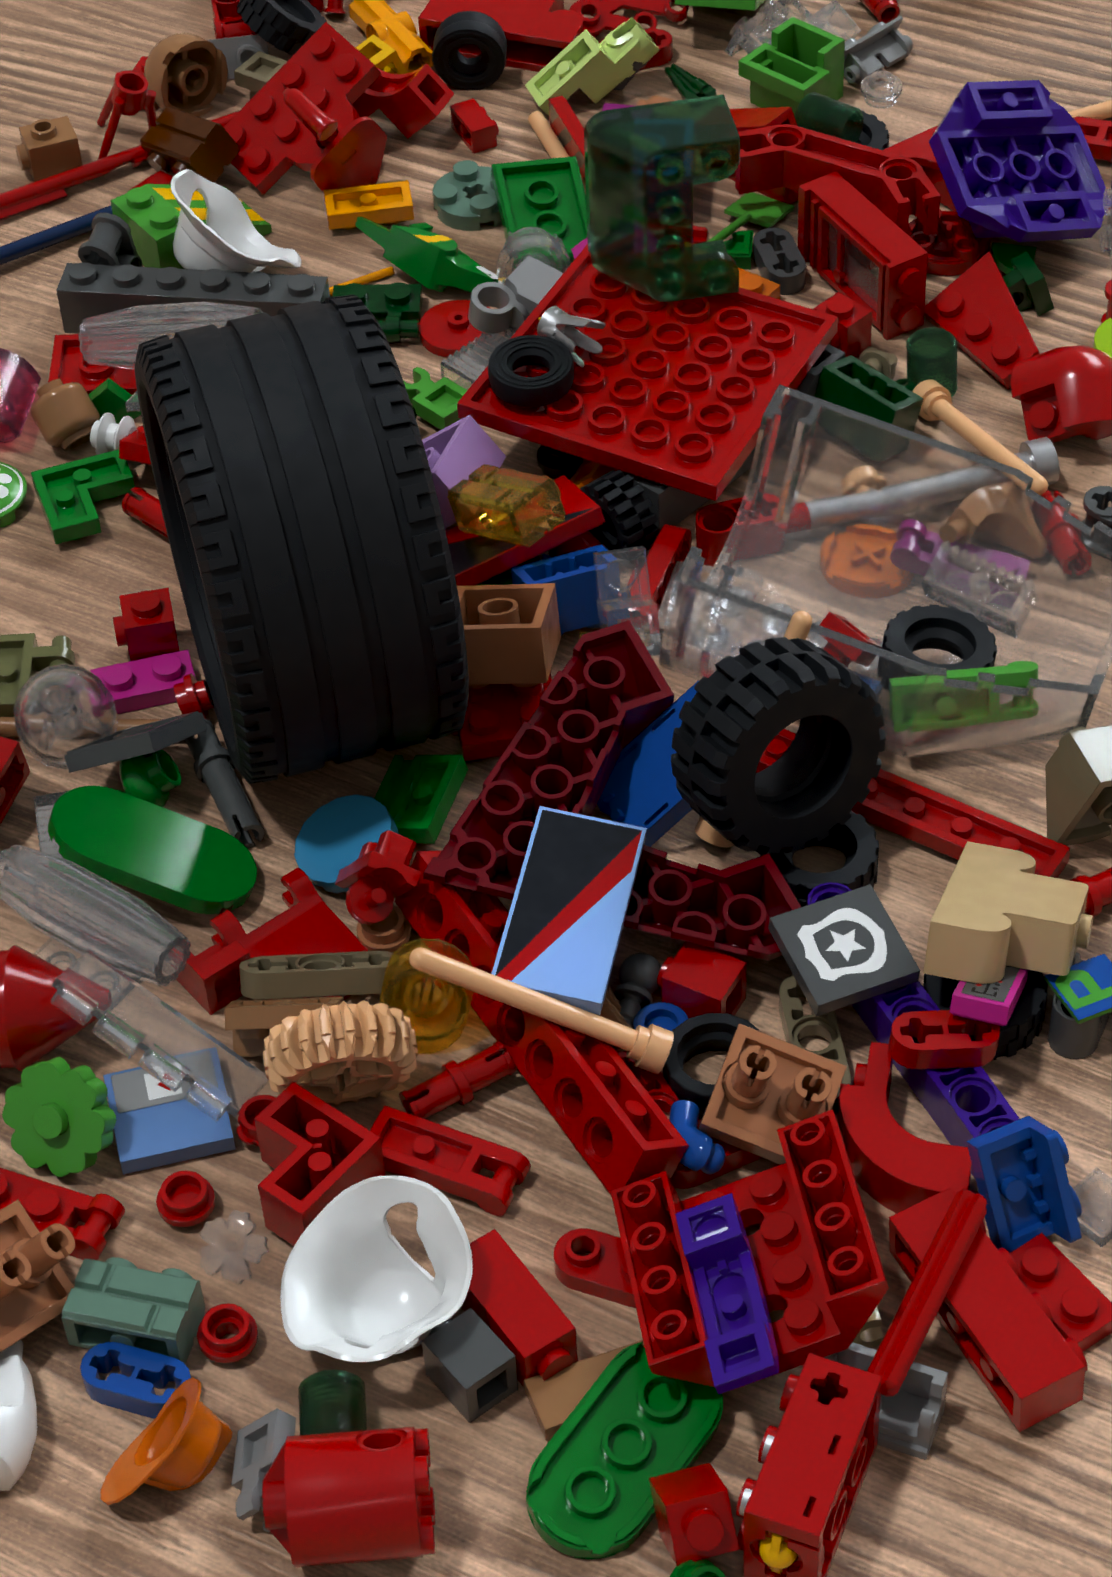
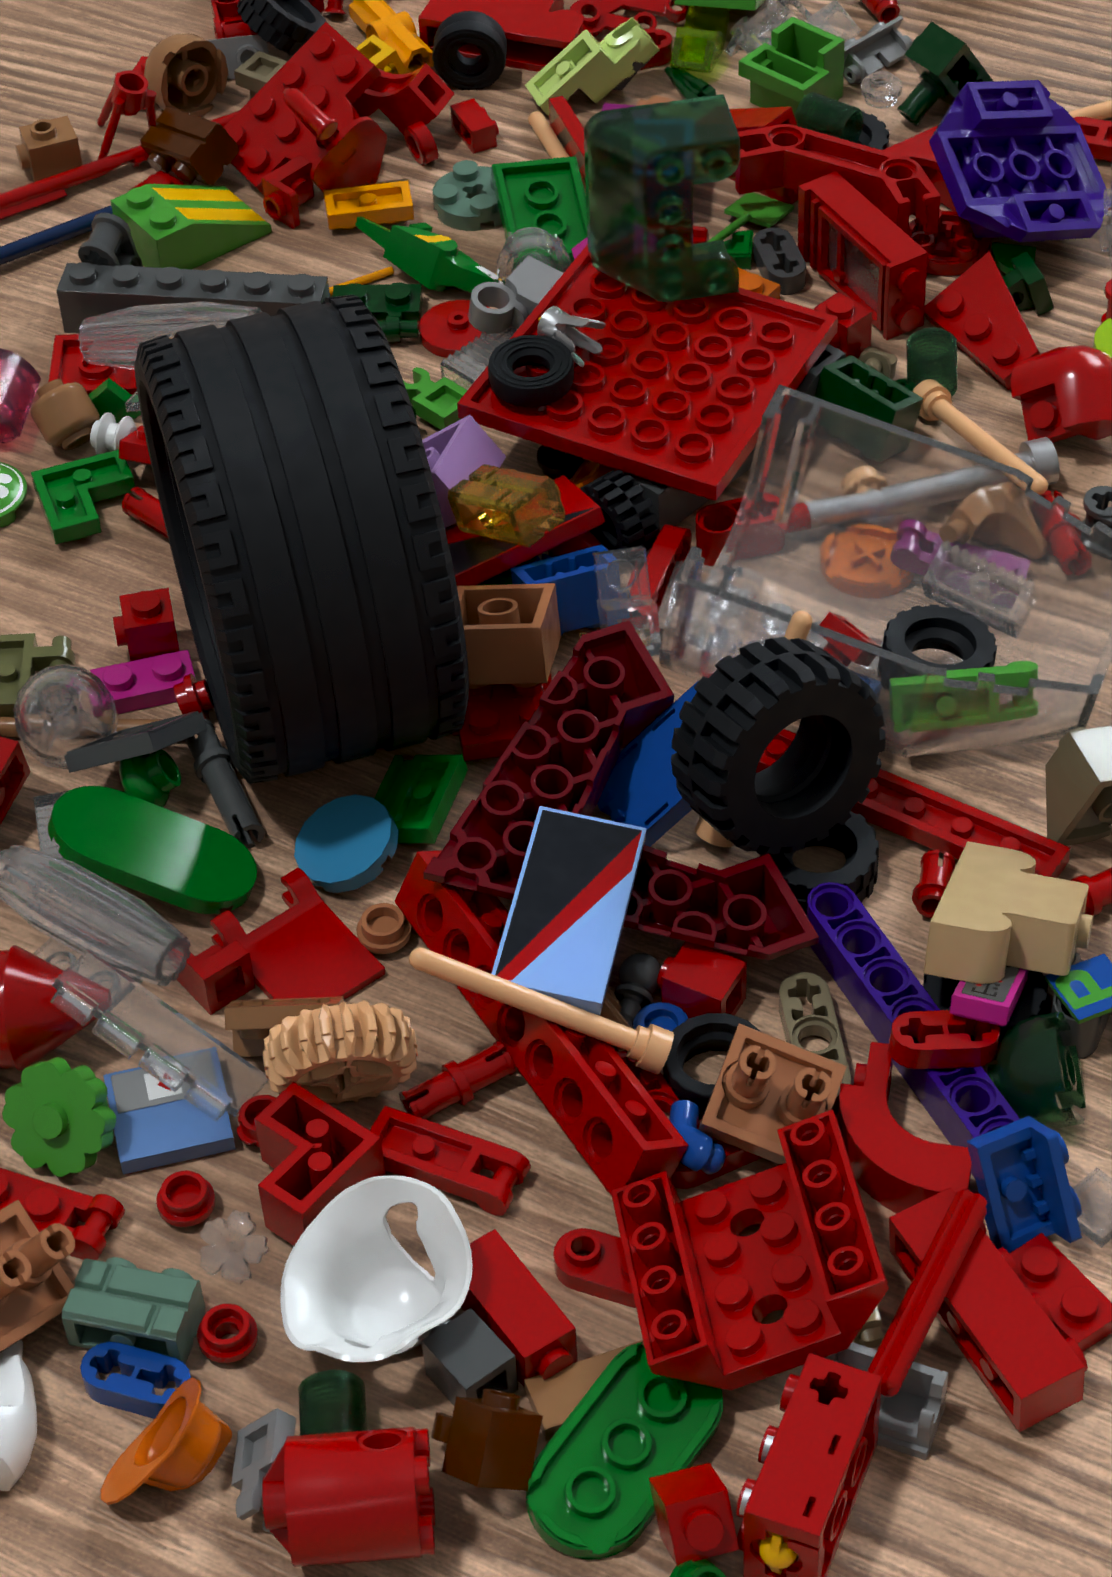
(229, 237): white piece -> none
(287, 190): none -> red bracket
(313, 975): dark tan beam -> none
(378, 877): red hips -> none
(421, 143): none -> red tile
(433, 1005): clear yellow piece -> none
(489, 1440): none -> reddish brown brick
(701, 39): none -> clear neon green slope
(730, 1294): dark purple slope -> none
(843, 950): dark grey tile -> none
(932, 881): none -> red pin
(944, 69): none -> dark green brick
(1040, 1072): none -> clear green cylinder

